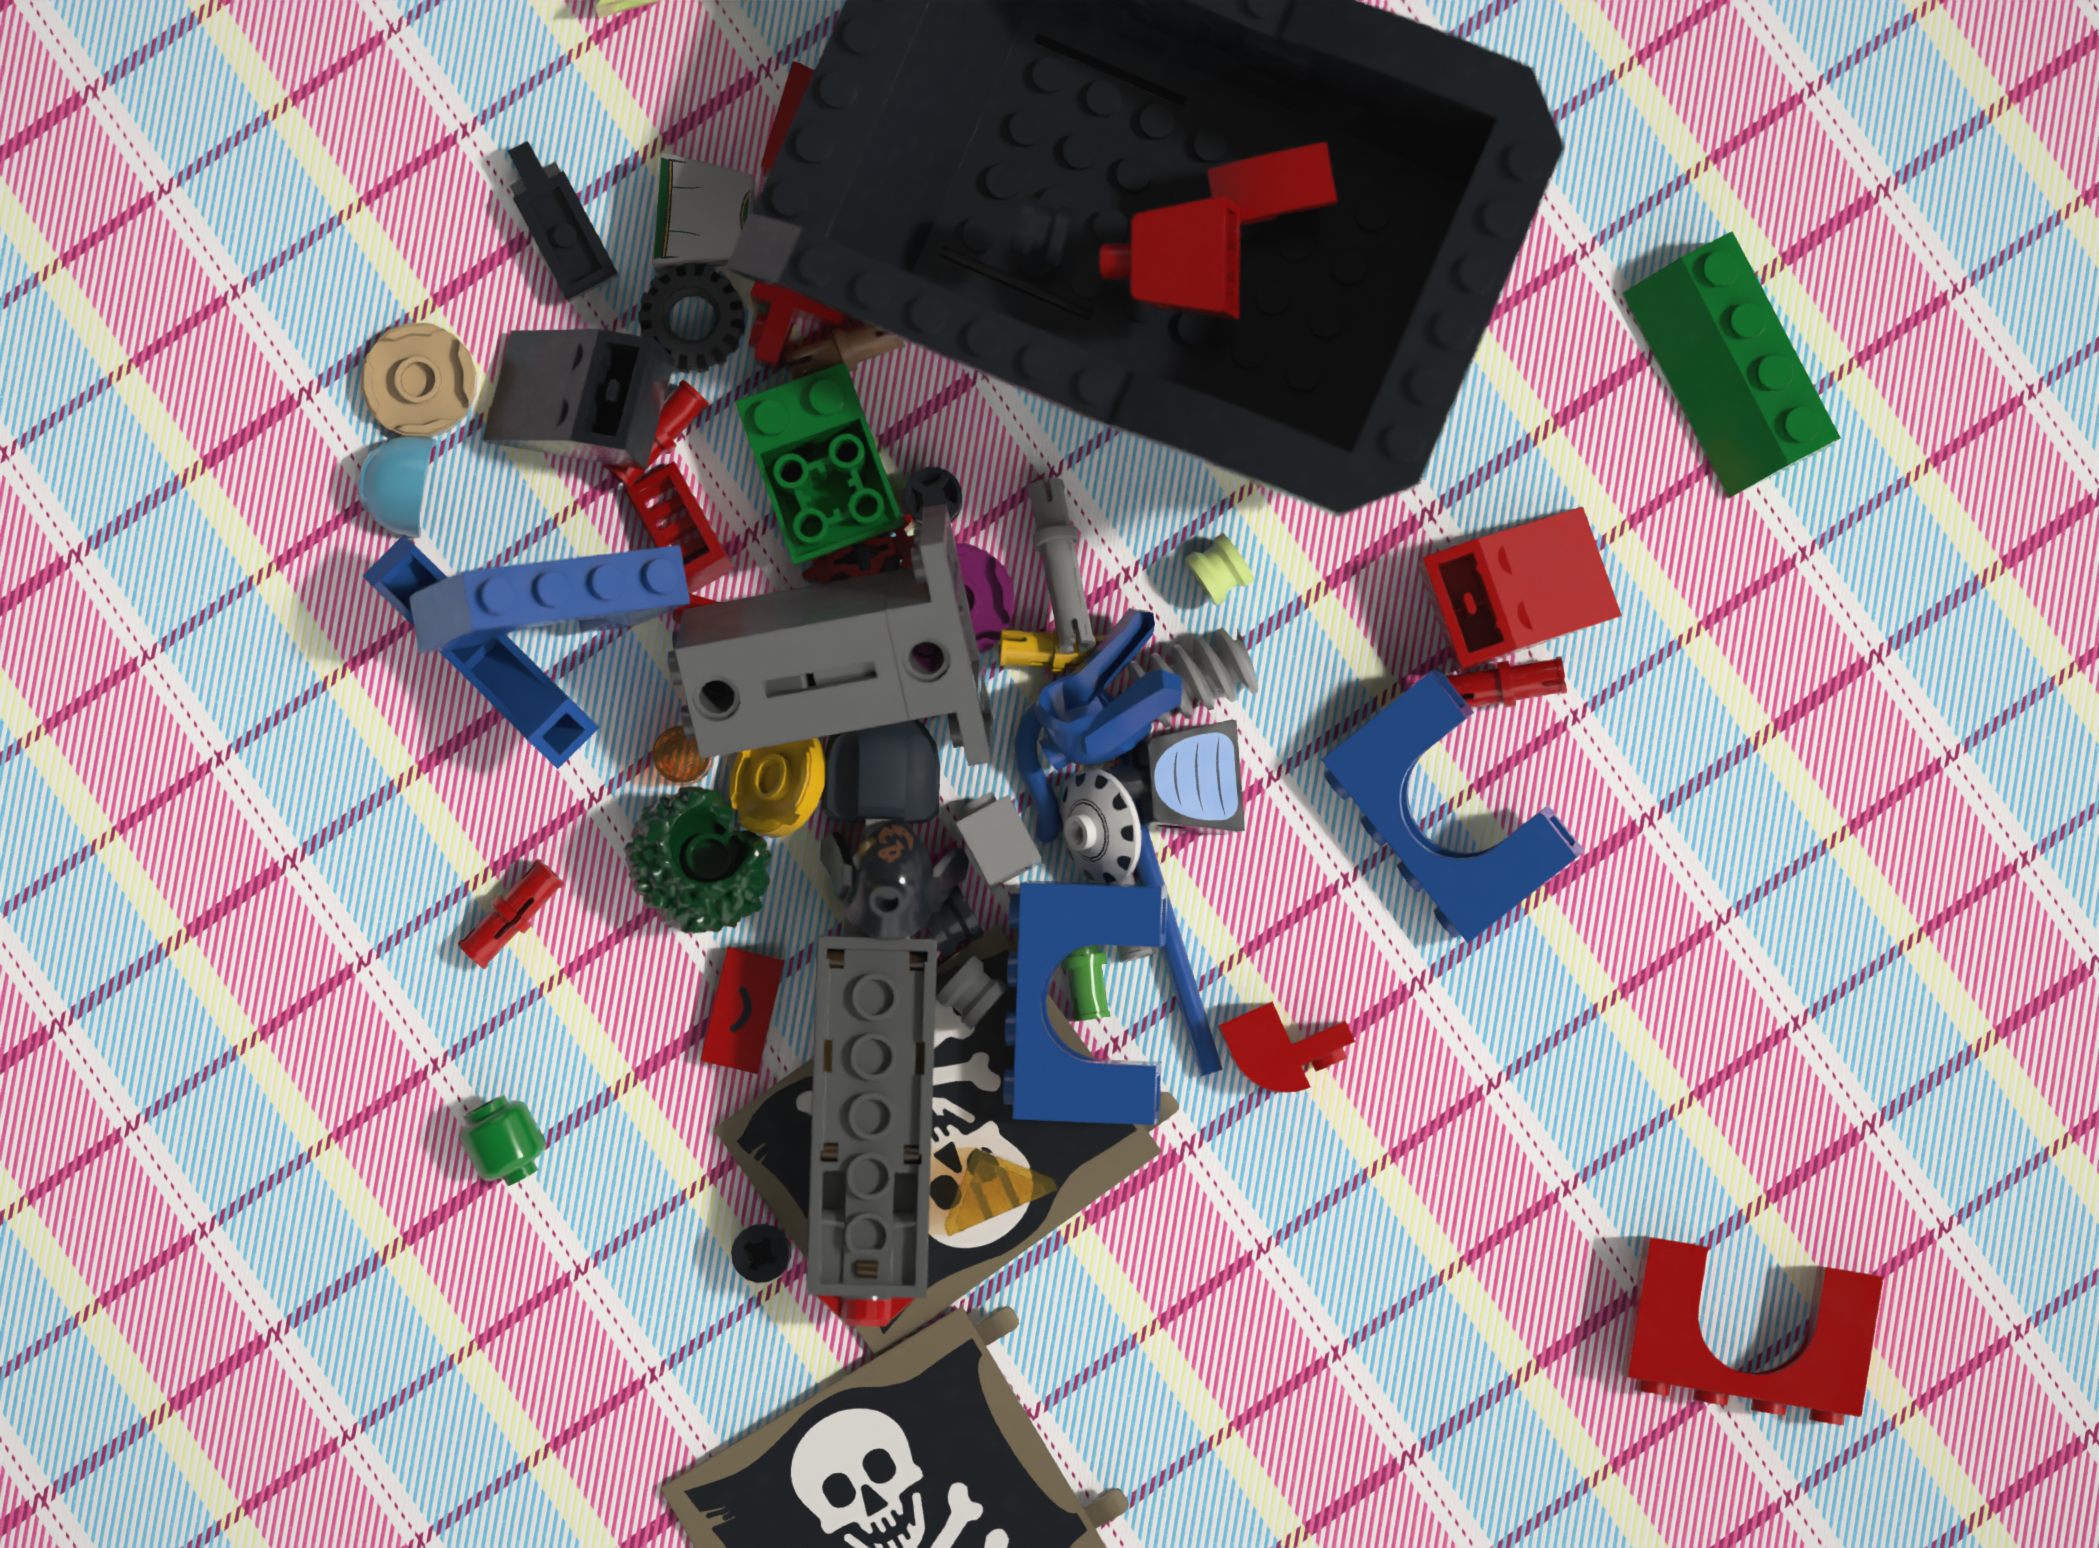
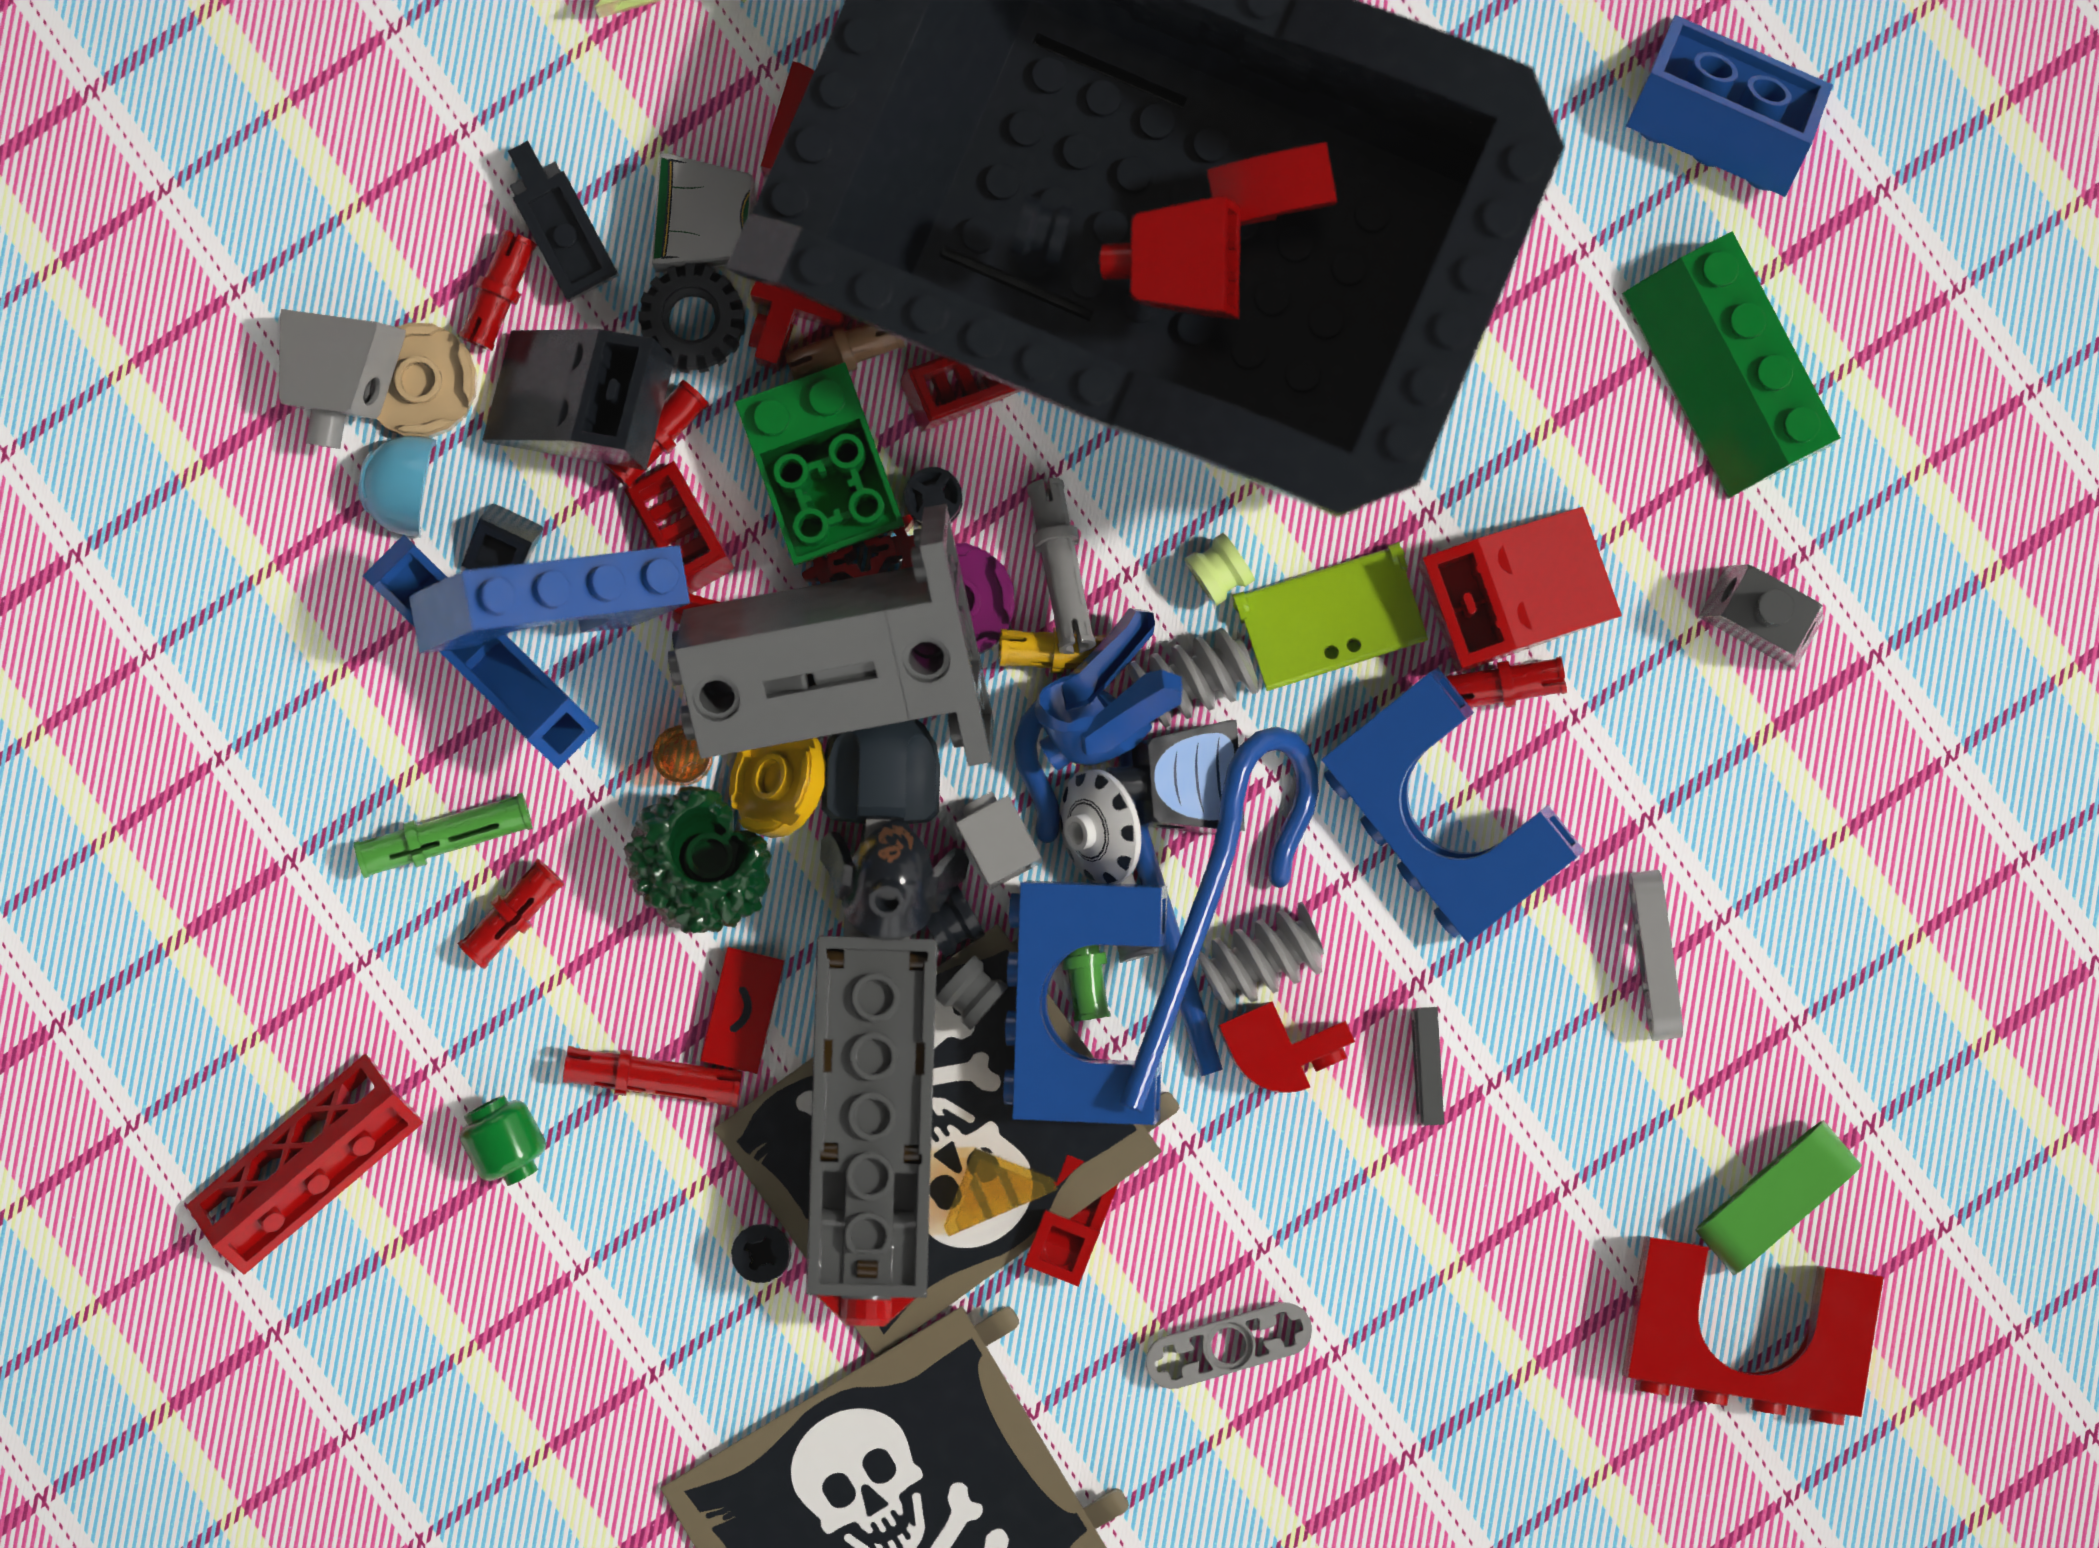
(308, 1171): none -> red fence
(335, 369): none -> light grey torso
(442, 835): none -> bright green pin
(497, 290): none -> red pin
(501, 539): none -> black slope
(651, 1076): none -> red pin
(921, 401): none -> red slope
(1066, 1244): none -> red slope
(1190, 1370): none -> light grey beam
(1214, 881): none -> blue piece
(1262, 957): none -> light grey piece
(1327, 609): none -> lime door
(1427, 1066): none -> dark grey tile
(1655, 955): none -> light grey beam
(1730, 106): none -> blue slope
(1763, 613): none -> dark grey torso
(1778, 1197): none -> bright green beam

